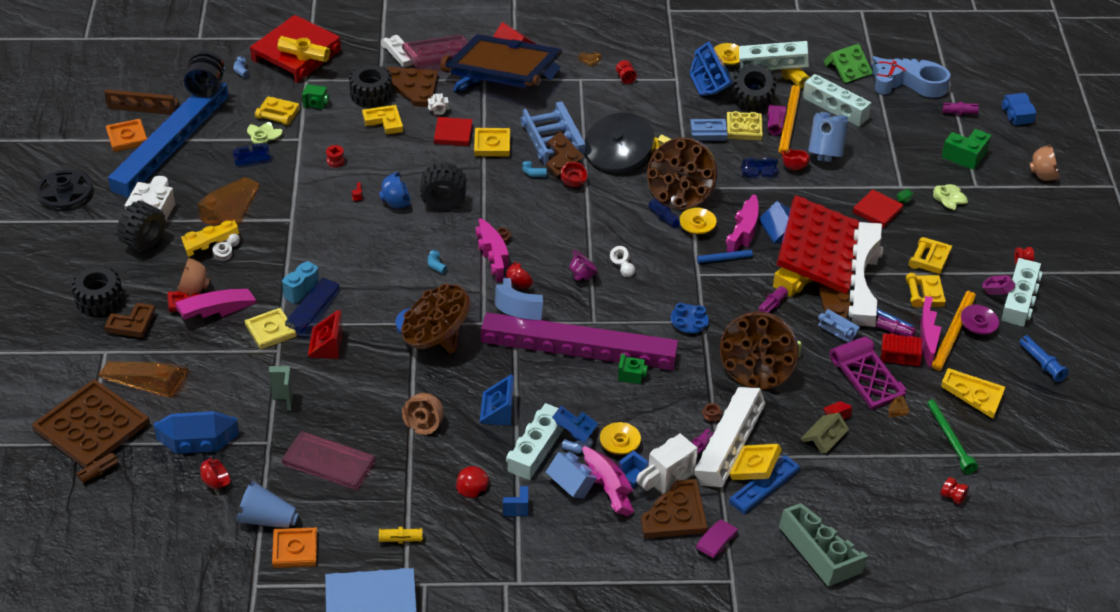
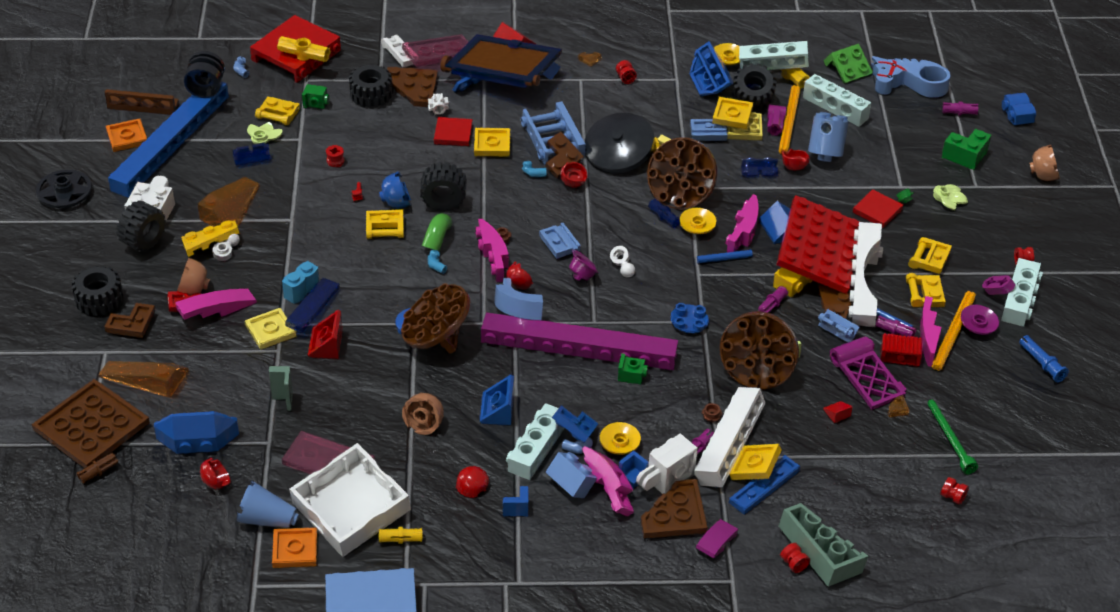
(350, 499): none -> white tile
(384, 219): none -> yellow plate
(385, 115): yellow plate -> none
(436, 231): none -> bright green cylinder
(559, 240): none -> medium blue plate
(732, 113): none -> yellow plate
(797, 560): none -> red wheel
(826, 432): olive panel -> none
(975, 391): yellow wing -> none

